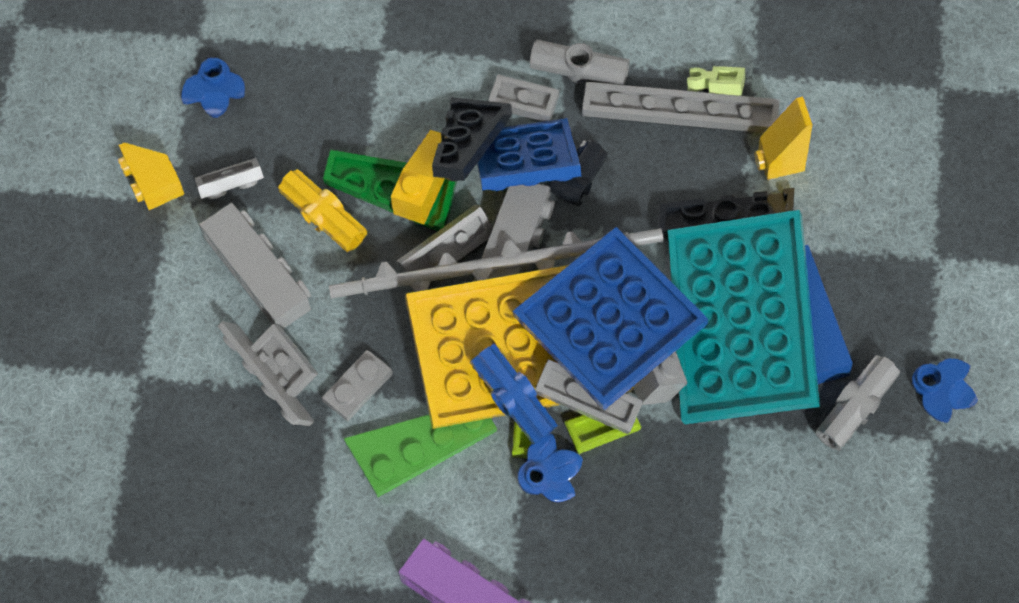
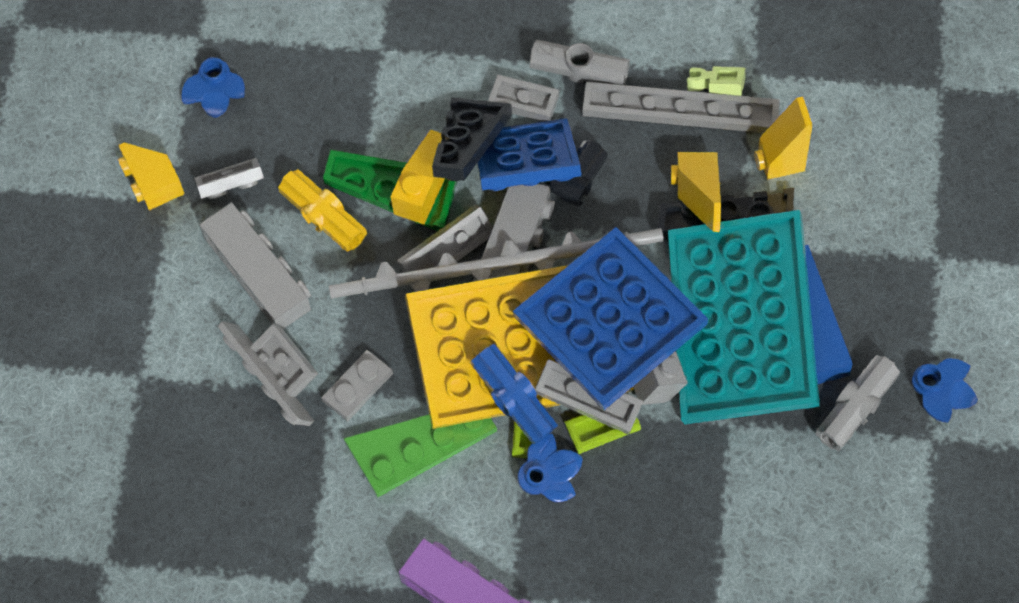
(699, 185): none -> yellow slope

